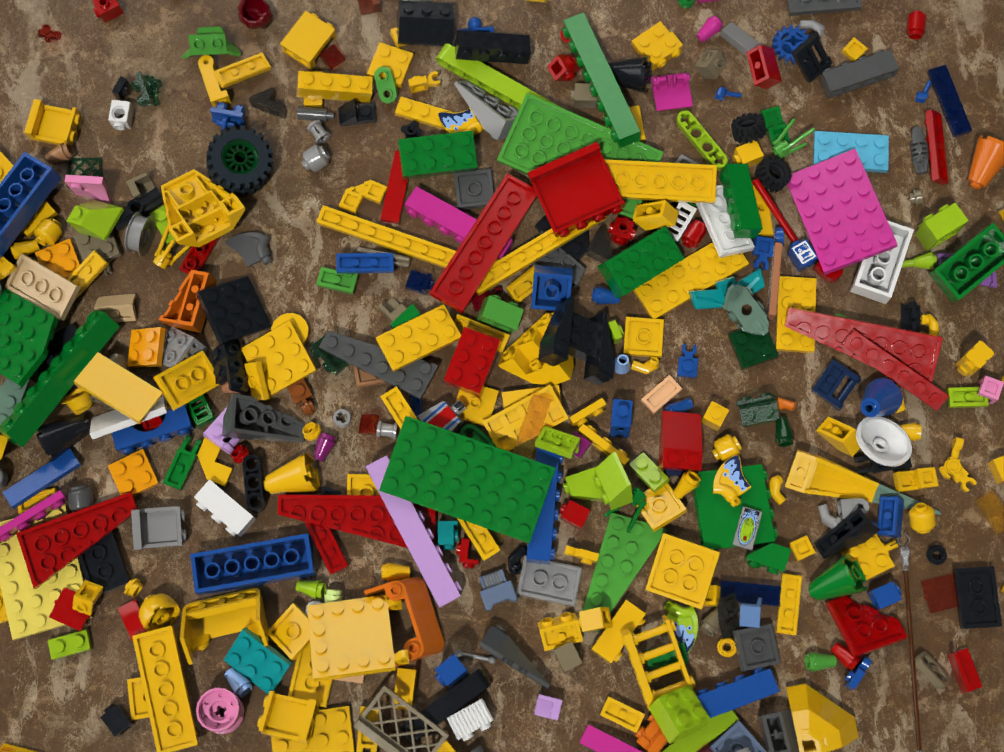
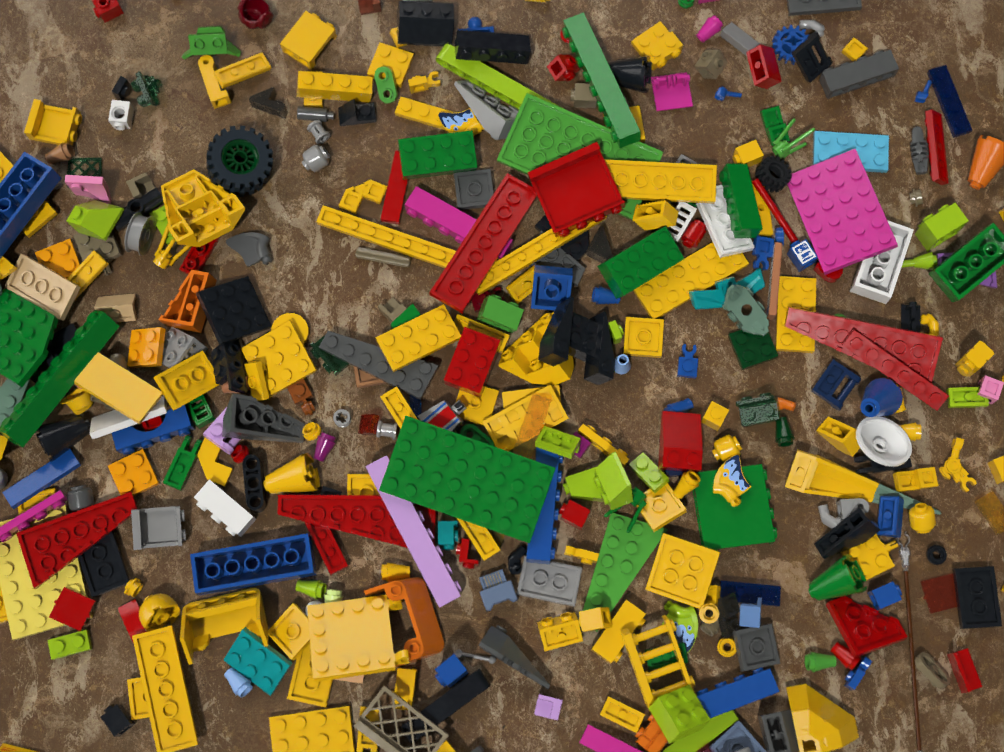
(24, 247): yellow cone -> none
(48, 34): clear red piece -> none
(48, 232): yellow head -> none
(86, 597): yellow bracket -> none
(209, 708): bright pink wheel -> none
(227, 118): blue hips -> none
(288, 717): yellow panel -> none
(331, 280): bright green plate -> none
(332, 57): clear red plate -> none
(364, 263): blue plate -> none
(412, 126): black plate -> none
(420, 282): clear blue bracket -> none
(470, 719): white brick -> none
(567, 657): dark tan panel -> none
(581, 417): yellow plate -> none
(620, 418): blue torso -> none
(622, 231): red brick -> none
(647, 367): yellow arm -> none
(661, 394): light nougat tile -> none
(698, 142): lime beam -> none
(709, 606): none -> yellow plate
(747, 528): tile -> none
(748, 128): black tyre -> none
(771, 557): green slope -> none
(774, 486): yellow arm -> none
(789, 604): yellow tile -> none
(801, 548): yellow tile -> none
(916, 25): red brick -> none

